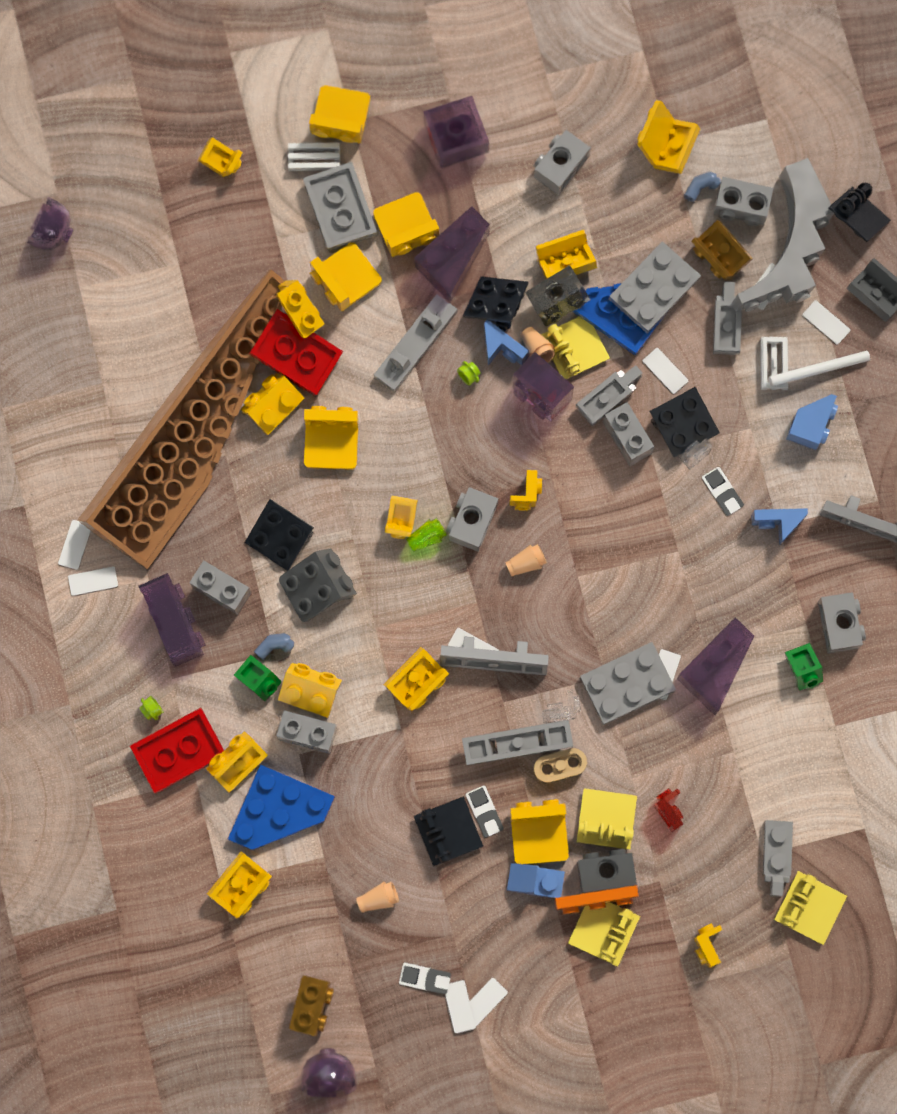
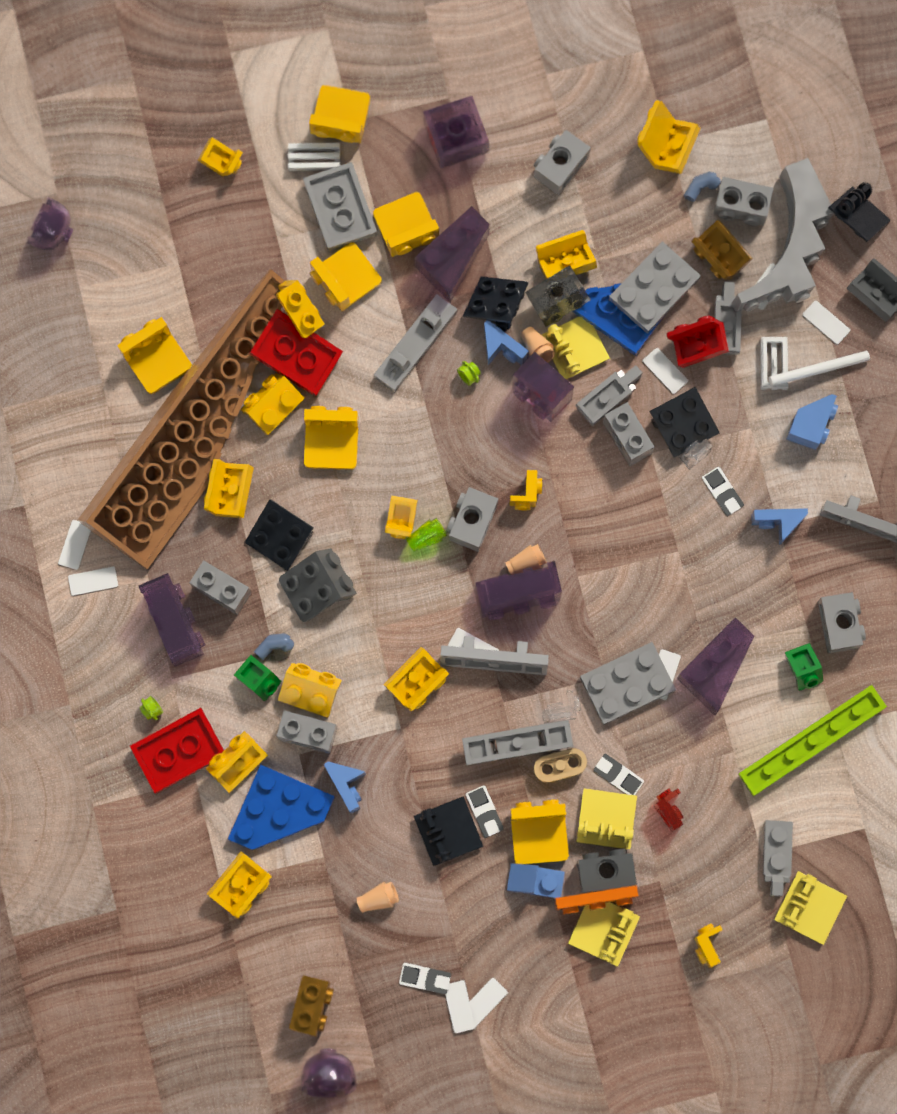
(154, 355): none -> yellow bracket
(228, 489): none -> yellow bracket
(342, 777): none -> medium blue slope
(519, 591): none -> clear purple wedge
(618, 775): none -> sticker
(698, 341): none -> red bracket
(812, 740): none -> lime plate

